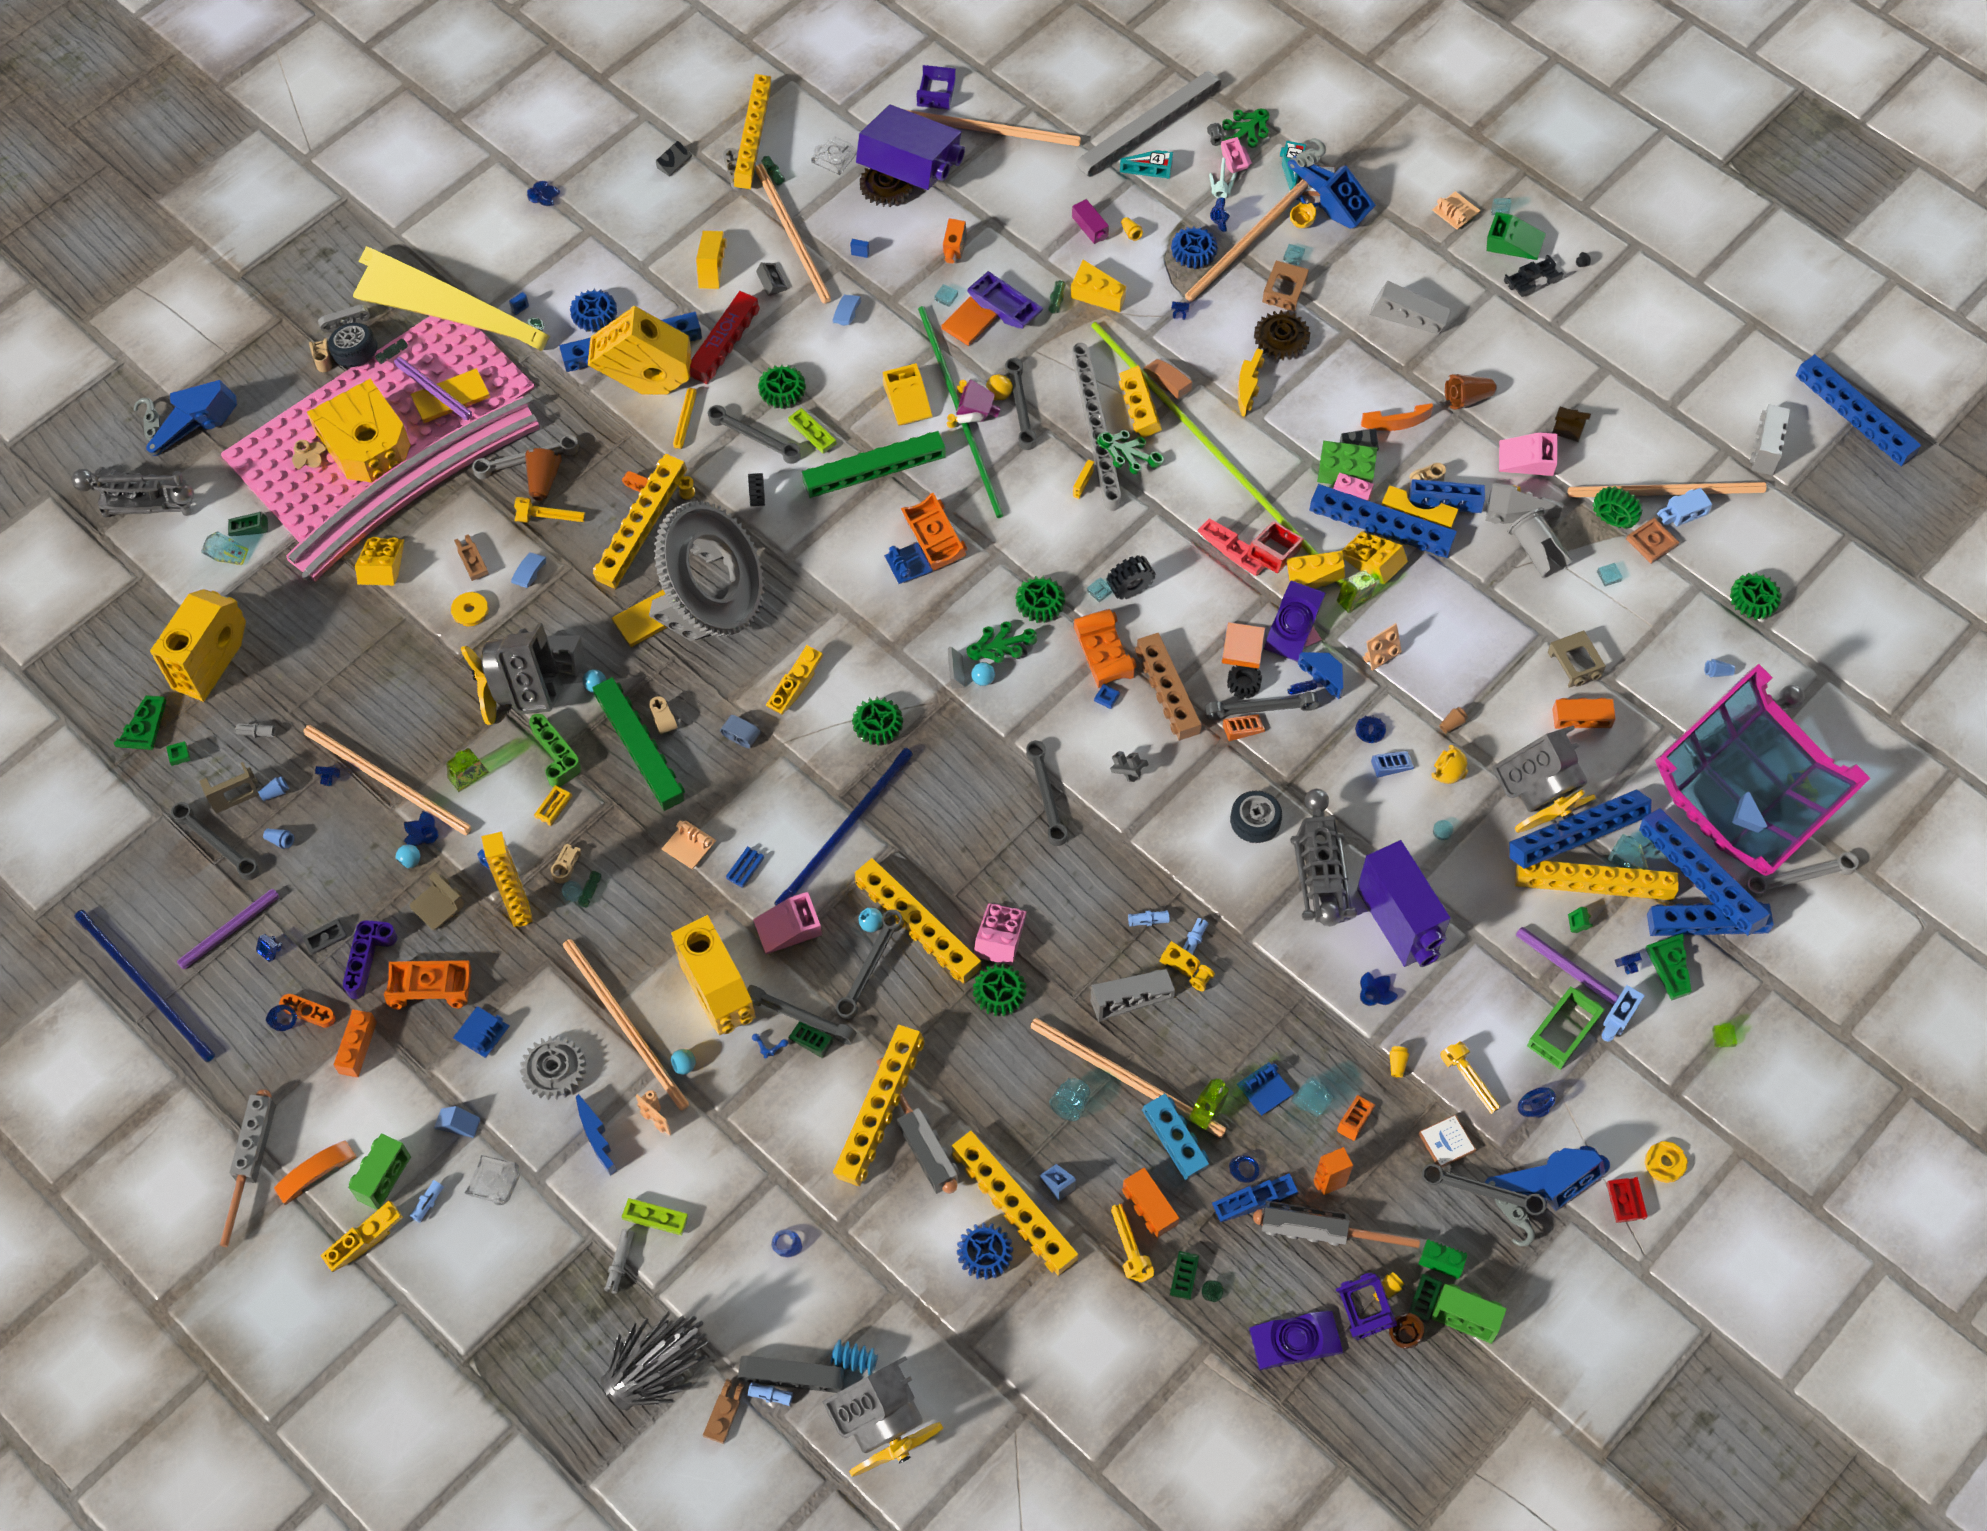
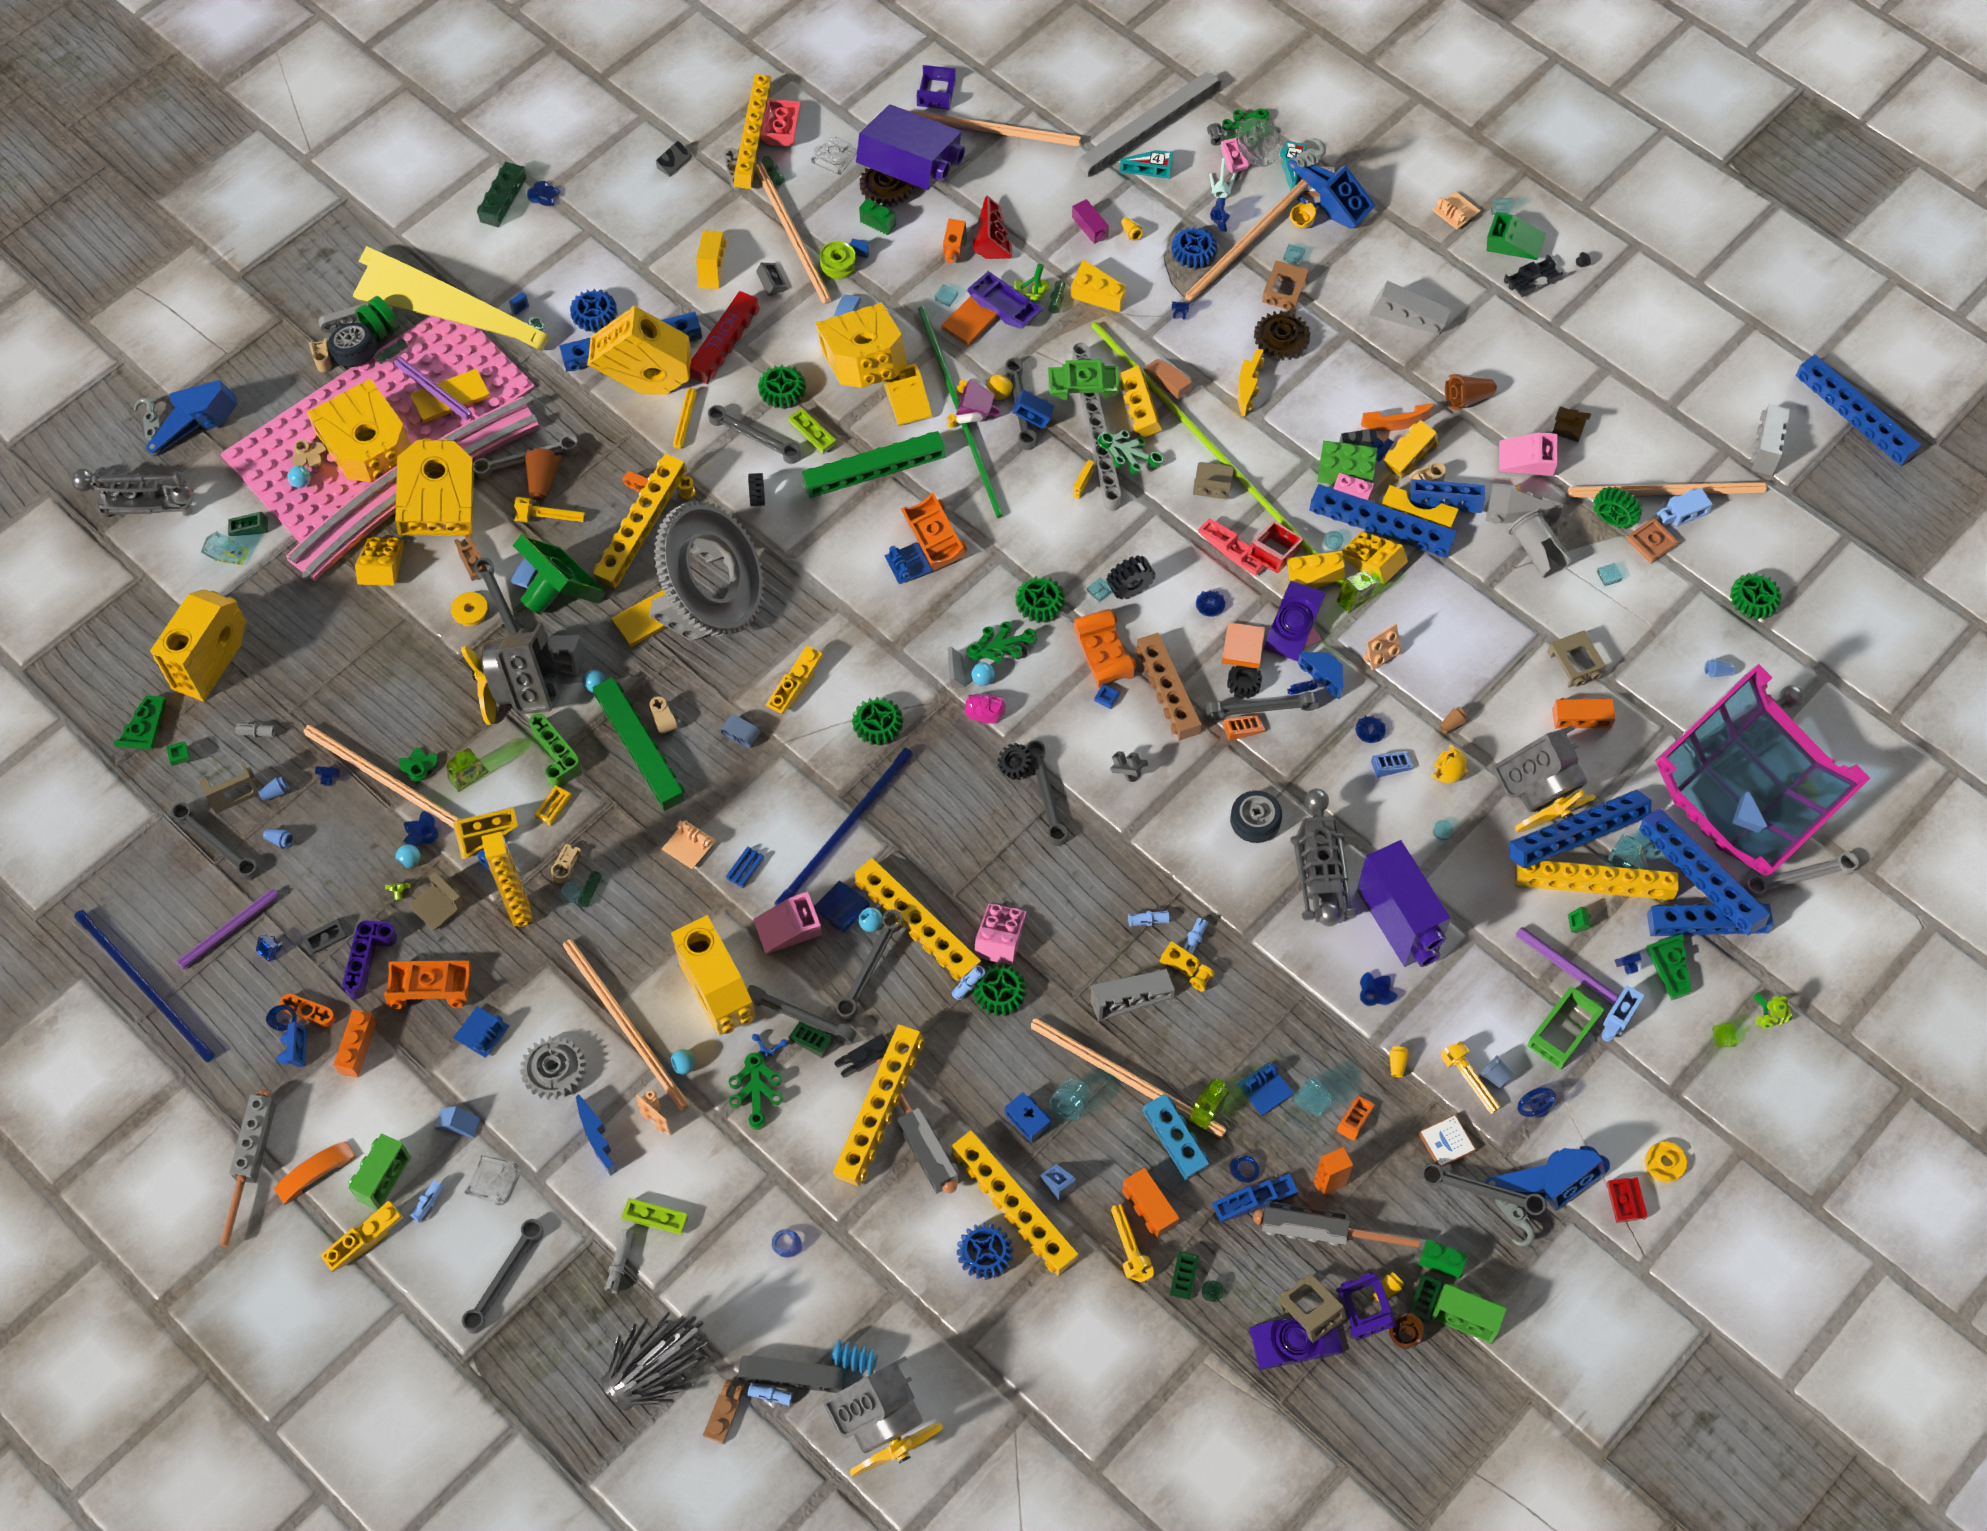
(295, 1040): none -> blue tile
(299, 476): none -> medium azure piece
(378, 317): none -> green wheel
(397, 889): none -> lime plant
(418, 762): none -> green plate
(439, 504): none -> yellow piece
(472, 828): none -> yellow wedge
(497, 595): none -> dark grey piece
(501, 194): none -> clear green brick
(502, 1276): none -> dark grey piece
(555, 575): none -> green piece
(755, 1086): none -> green plant
(780, 122): none -> coral slope
(837, 260): none -> lime wheel
(841, 906): none -> clear blue slope
(862, 346): none -> yellow piece
(863, 1055): none -> black hinge
(877, 216): none -> green brick
(968, 982): none -> light blue pin
(985, 708): none -> dark pink piece
(990, 234): none -> red wedge
(1008, 754): none -> black tyre
(1030, 1127): none -> blue brick
(1033, 409): none -> blue brick
(1038, 287): none -> plant
(1083, 377): none -> bright green piece
(1209, 609): none -> clear blue gear
(1213, 480): none -> dark tan bracket
(1258, 141): none -> clear tile
(1319, 1320): none -> dark tan window
(1333, 540): none -> clear light blue tile
(1382, 448): none -> clear blue tile
(1411, 449): none -> yellow wedge
(1496, 1072): none -> sand blue piece
(1778, 1008): none -> lime plant

